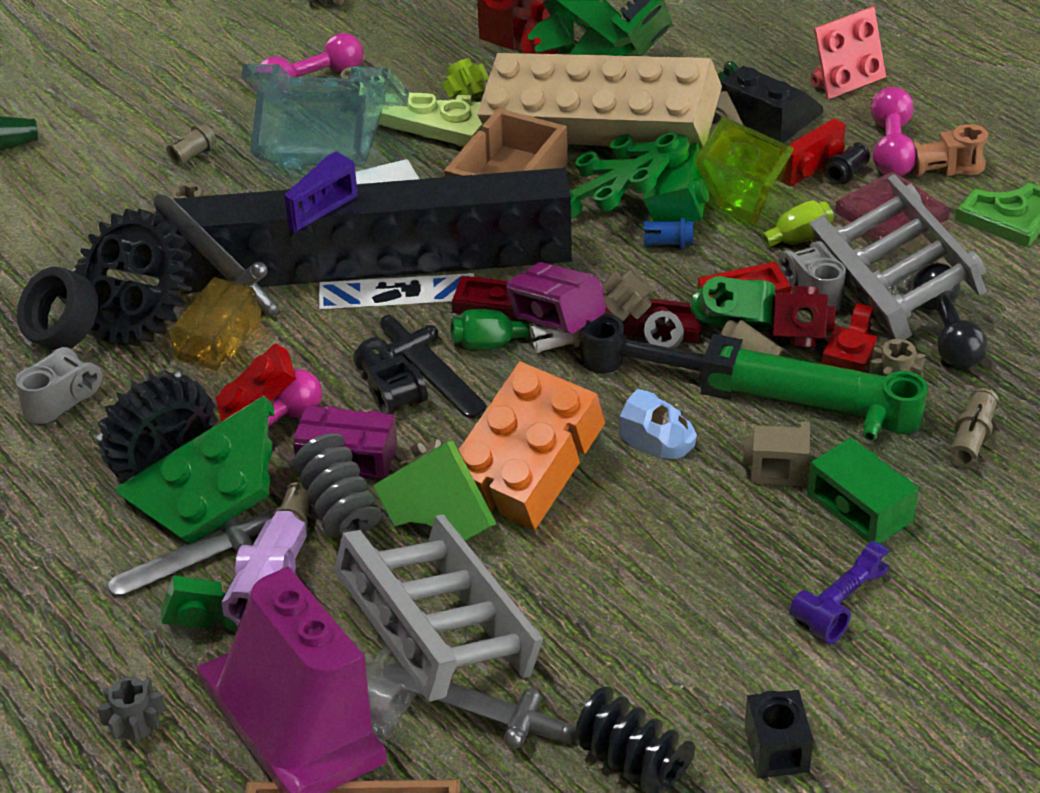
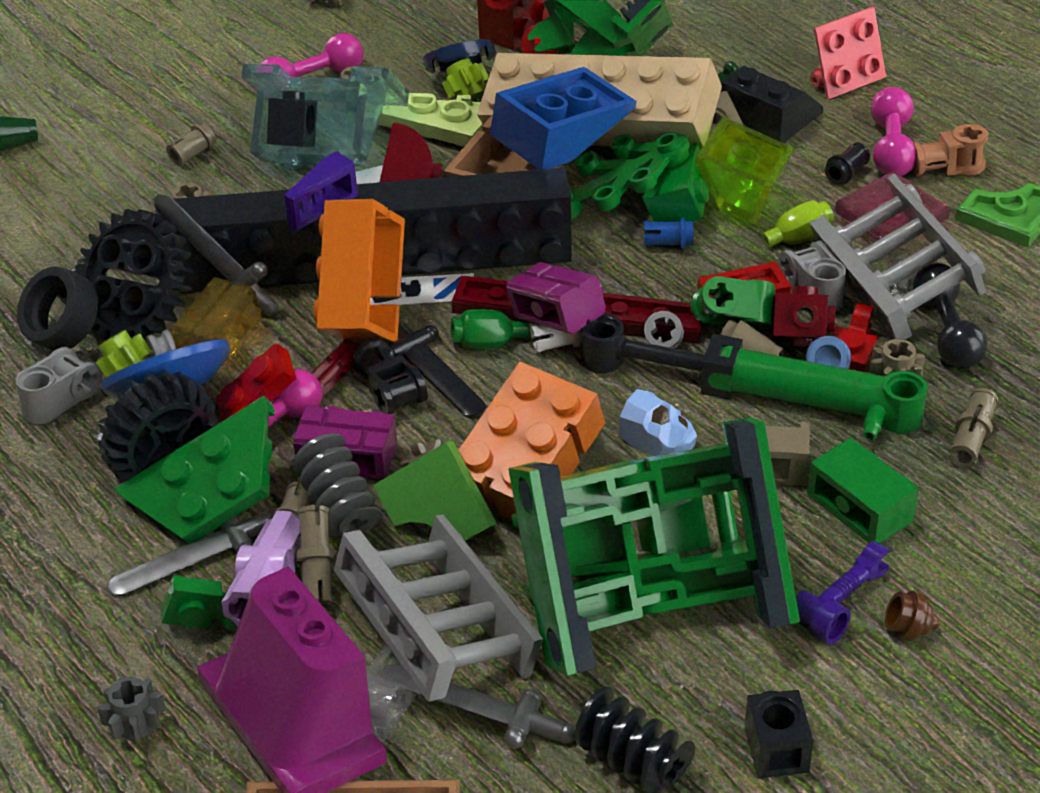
(121, 352): none -> lime gear
(160, 344): none -> light grey bush
(196, 361): none -> blue dish
(292, 120): none -> black brick
(315, 552): none -> dark tan pin
(335, 365): none -> dark red piece
(358, 263): none -> orange piece
(408, 156): none -> dark red brick
(453, 53): none -> dark blue tile
(557, 116): none -> blue slope
(585, 528): none -> green container
(626, 294): dark tan gear -> none
(814, 150): red plate -> none
(829, 351): none -> medium blue tile
(910, 616): none -> reddish brown plate

